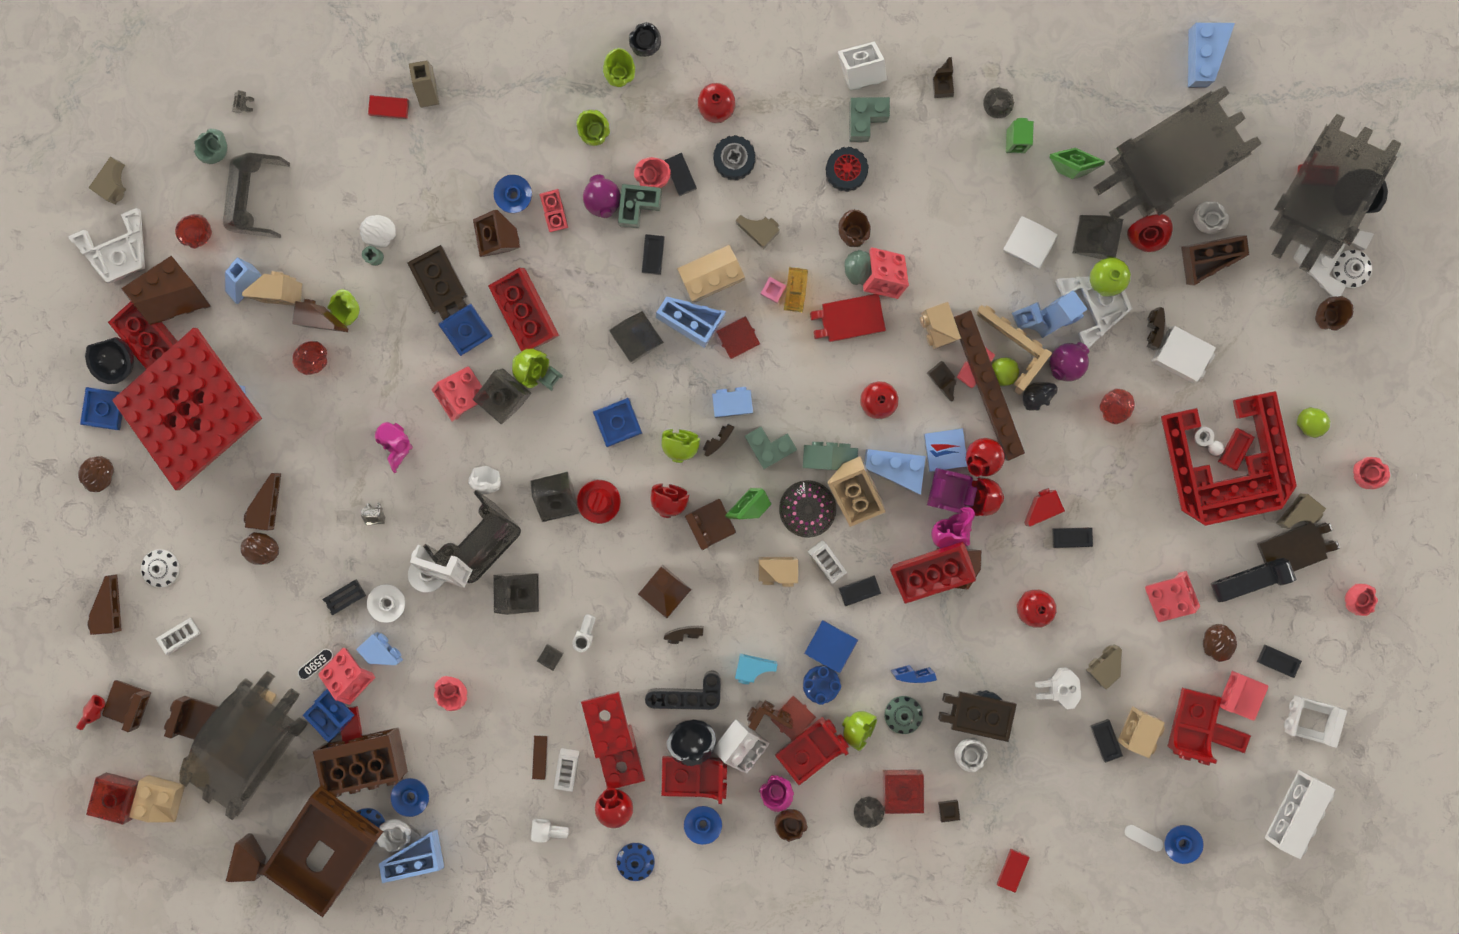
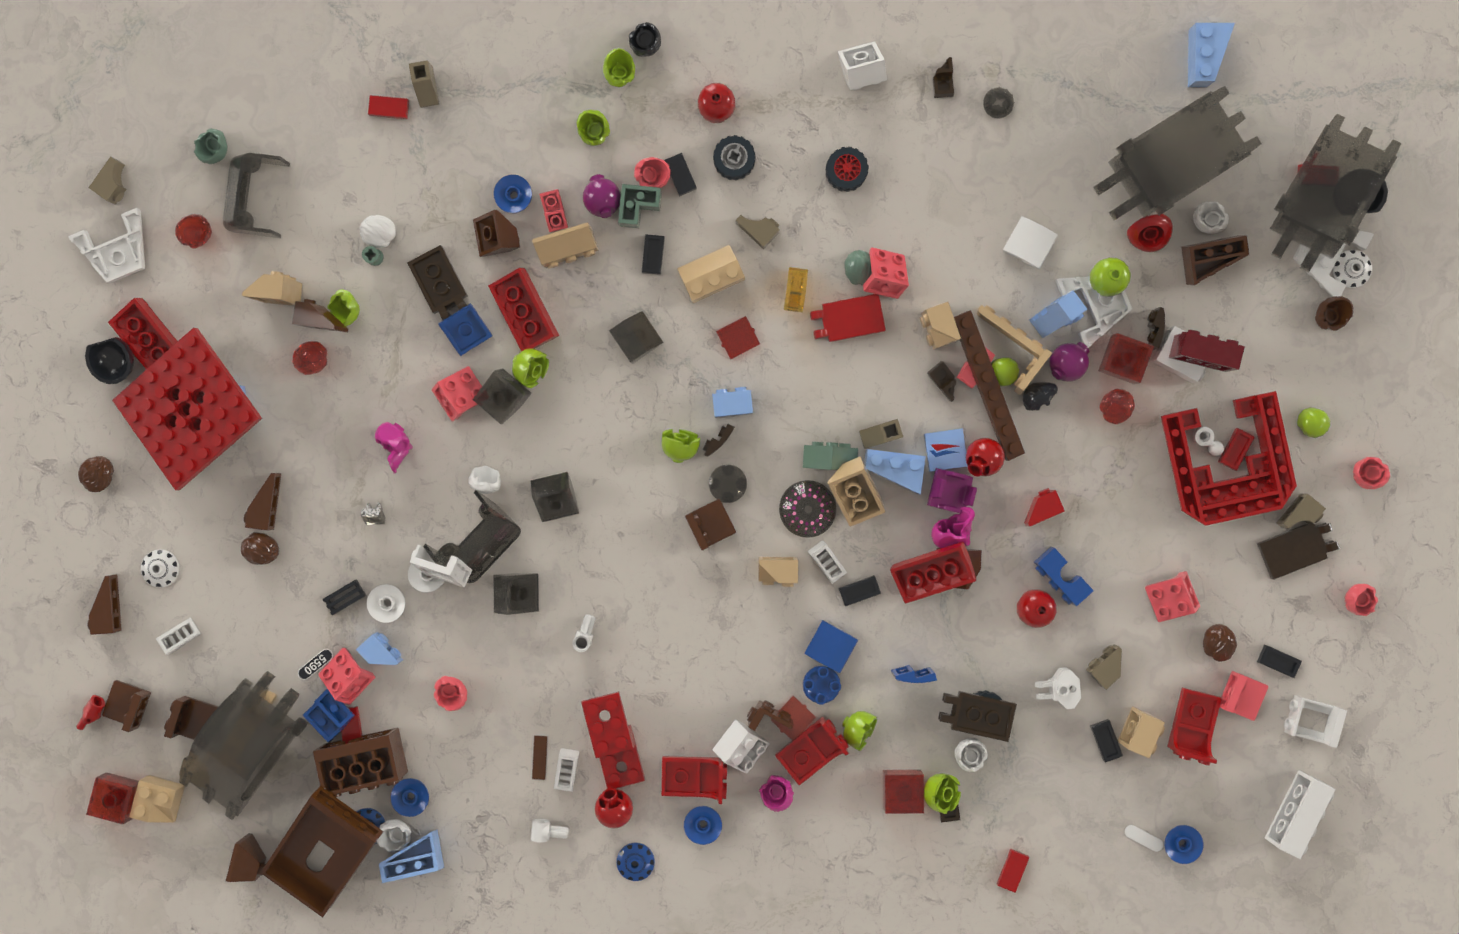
(100, 409): blue tile -> none
(164, 292): reddish brown wedge -> none
(238, 278): light blue slope -> none
(239, 102): clear smoke tile -> none
(550, 378): sand green bush -> none
(550, 657): clear smoke tile -> none
(565, 245): none -> tan slope
(598, 501): red hat -> none
(617, 422): blue tile -> none
(664, 591): reddish brown slope -> none
(669, 500): red cylinder -> none
(677, 634): dark brown slope -> none
(682, 695): black beam -> none
(690, 320): light blue wedge -> none
(691, 742): black cylinder -> none
(727, 483): none -> clear smoke dish
(750, 505): bright green slope -> none
(750, 667): medium azure arch -> none
(768, 452): sand green brick -> none
(773, 290): bright pink tile -> none
(790, 824): reddish brown hair -> none
(854, 228): reddish brown hair -> none
(866, 111): sand green brick -> none
(866, 820): clear smoke gear -> none
(870, 402): red cylinder -> none
(881, 433): none -> dark tan slope
(896, 708): sand green dish -> none
(942, 792): none -> lime cylinder
(987, 498): red cylinder -> none
(1019, 136): bright green brick -> none
(1030, 318): light blue slope -> none
(1072, 537): black tile -> none
(1074, 590): none -> blue arch
(1075, 162): bright green slope -> none
(1097, 236): clear smoke slope -> none
(1126, 358): none -> clear red brick
(1207, 351): none -> dark red brick
(1230, 738): red tile -> none
(1253, 579): black beam -> none

